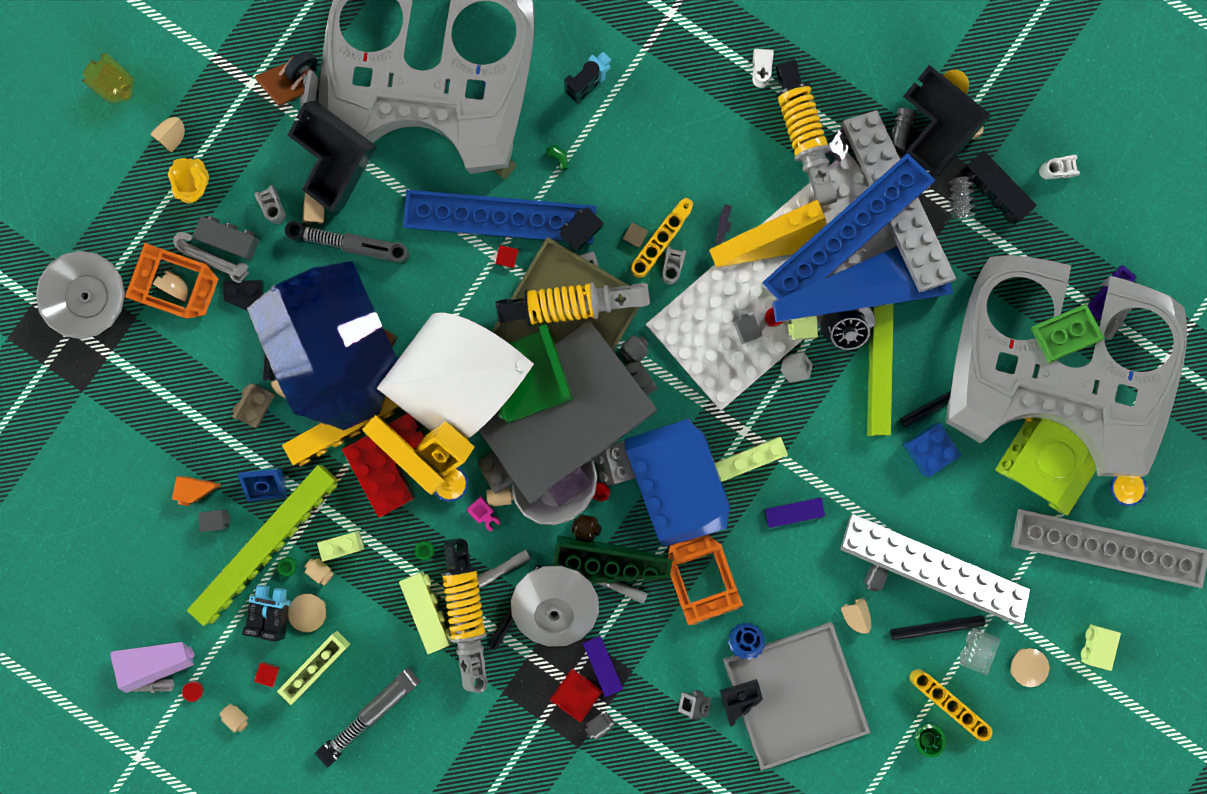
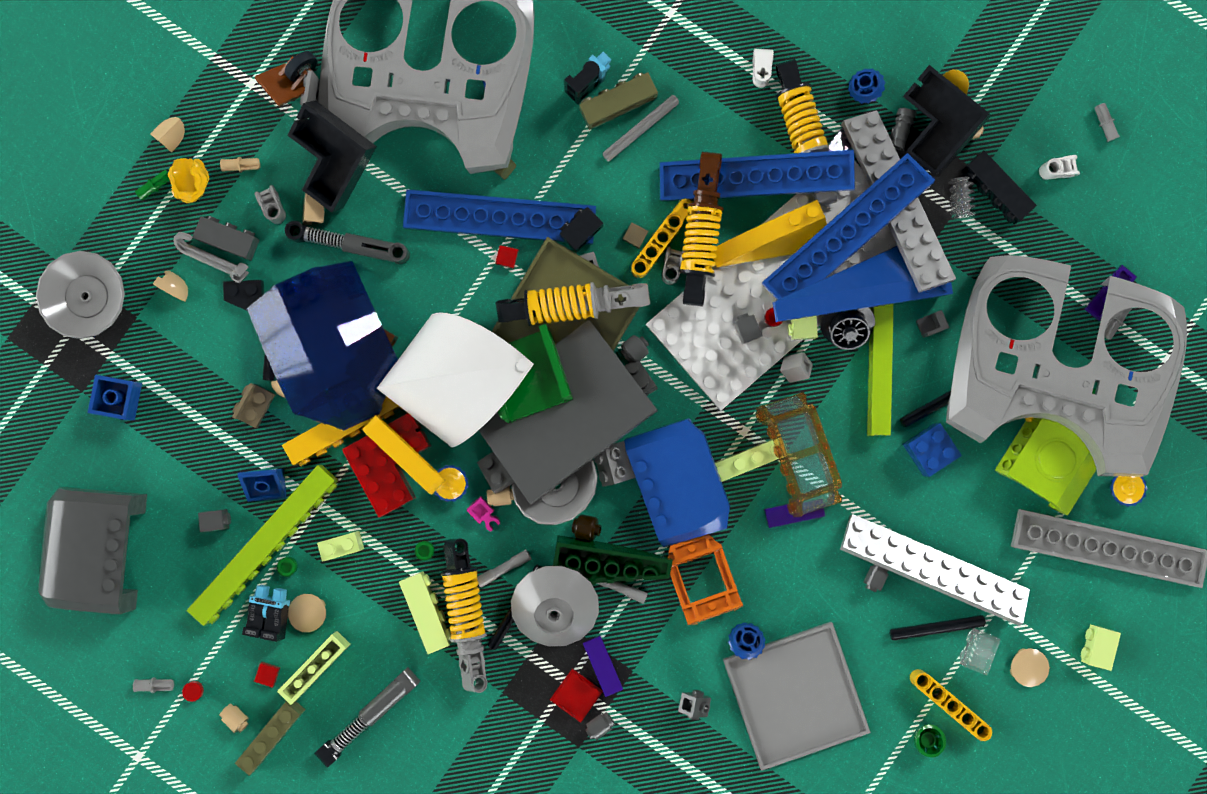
(87, 550): none -> dark grey slope
(109, 79): clear yellow cylinder -> none
(114, 397): none -> blue brick
(145, 273): orange wedge -> none
(147, 664): lavender slope -> none
(152, 185): none -> green axle
(192, 490): orange slope -> none
(239, 164): none -> tan axle
(269, 737): none -> olive brick
(319, 571): tan brick -> none
(445, 448): yellow brick -> none
(558, 153): green arm -> none
(569, 486): clear purple plate -> none
(602, 492): red tile -> none
(618, 100): none -> olive brick
(640, 128): none -> light grey axle
(700, 231): none -> piece
(724, 225): plate -> none
(740, 699): black wing -> none
(763, 175): none -> blue plate
(802, 453): none -> windscreen
(858, 616): tan brick -> none
(866, 86): none -> blue piece
(932, 324): none -> dark grey panel
(1067, 333): bright green tile -> none
(1106, 122): none -> light grey axle

